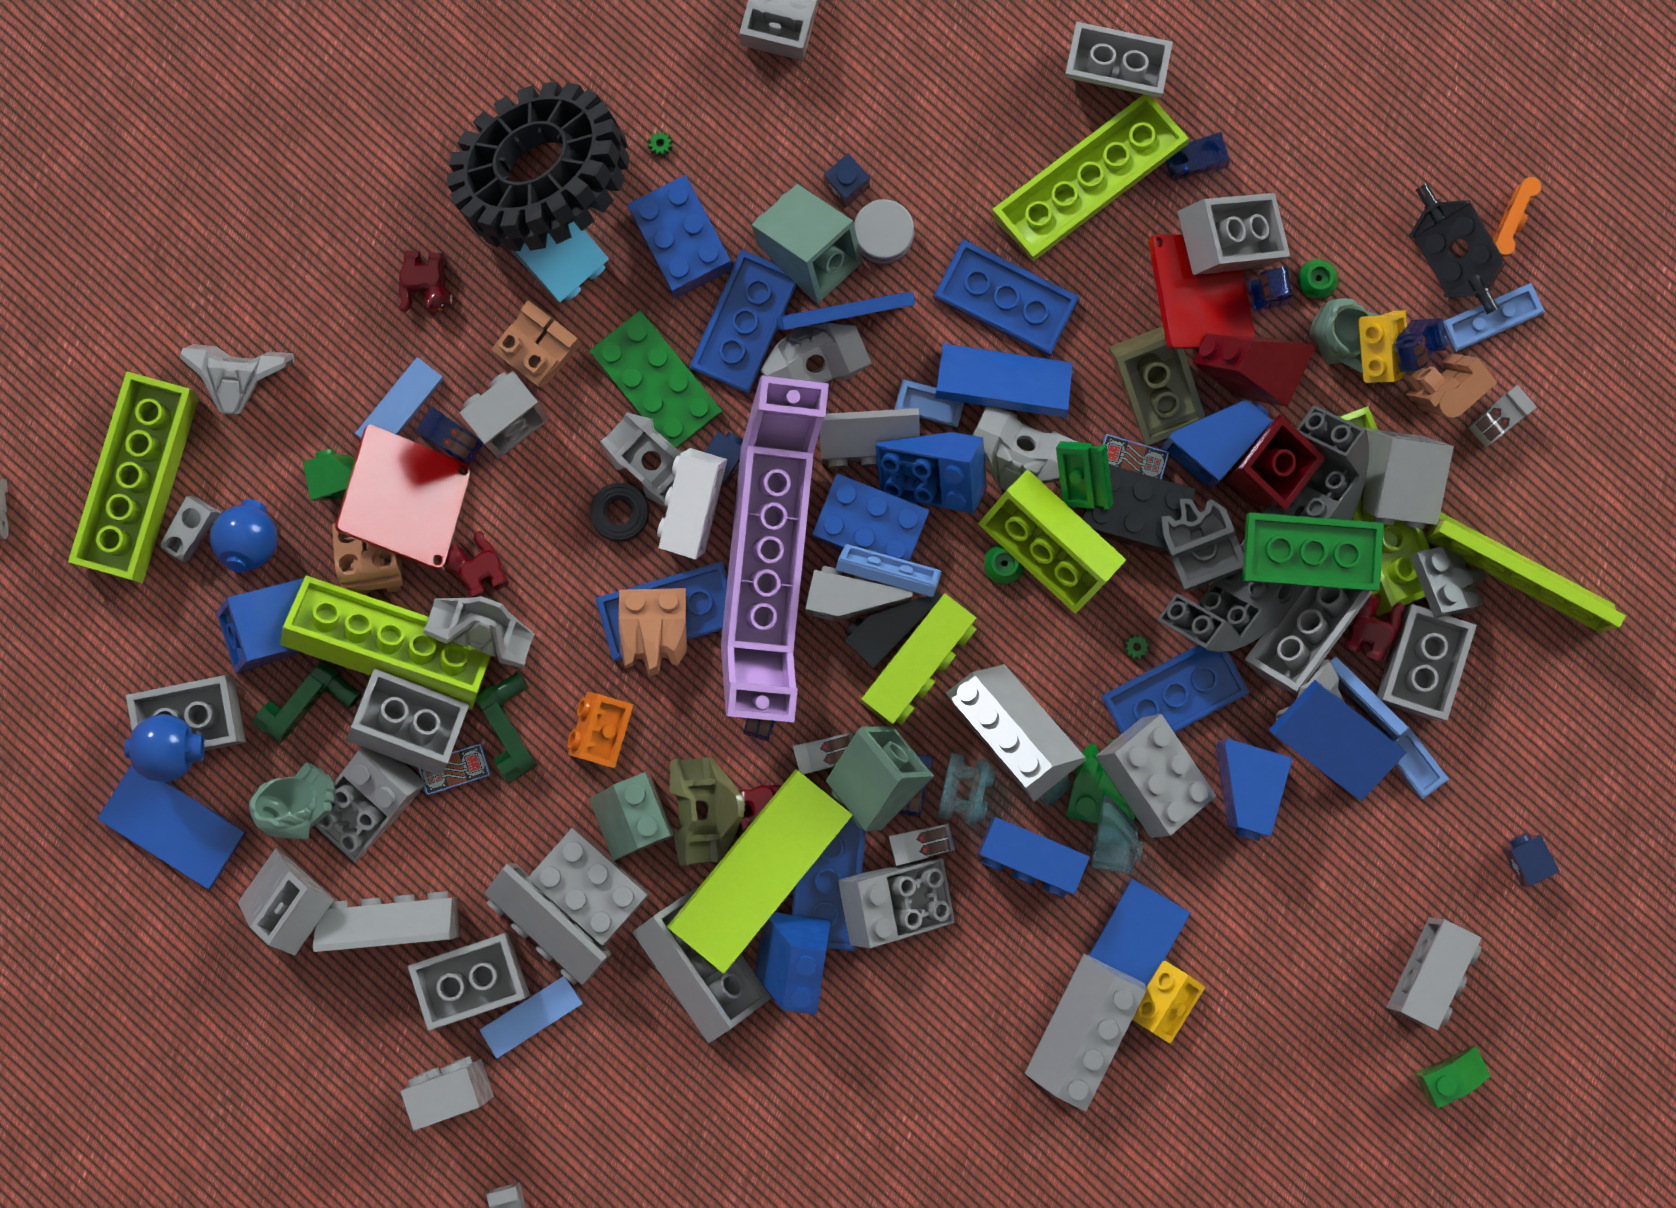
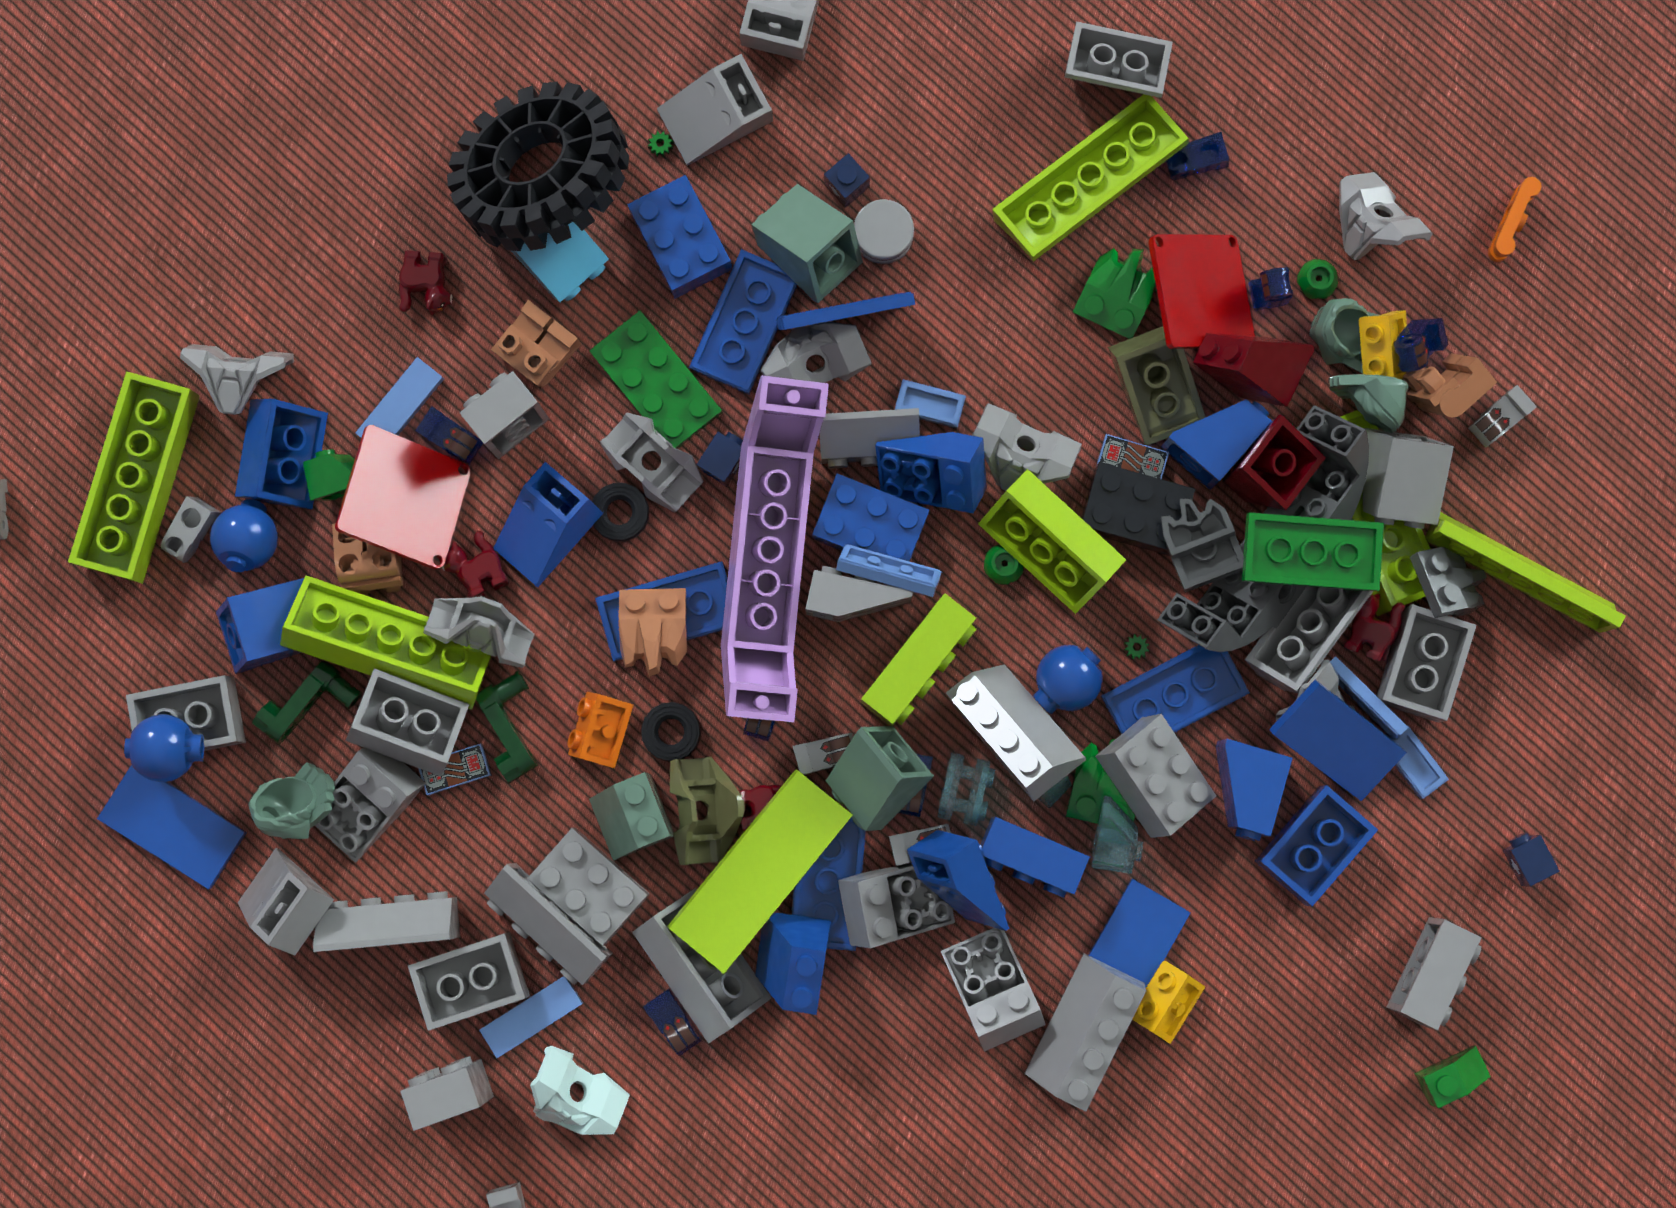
(274, 449): none -> blue slope
(545, 524): none -> blue slope
(597, 1110): none -> light aqua piece
(651, 725): none -> black tyre
(673, 1022): none -> clear blue leg
(691, 503): white brick -> none
(715, 110): none -> light grey slope
(885, 630): black slope -> none
(958, 875): none -> blue slope
(993, 988): none -> light grey slope
(1004, 380): blue tile -> none
(1006, 297): blue tile -> none
(1068, 678): none -> blue brick
(1084, 475): green plate -> none
(1117, 293): none -> green plate
(1233, 233): light grey brick -> none
(1316, 845): none -> blue brick
(1363, 226): none -> light grey piece
(1376, 397): none -> sand green hair
(1438, 230): black plate -> none
(1477, 326): medium blue tile -> none

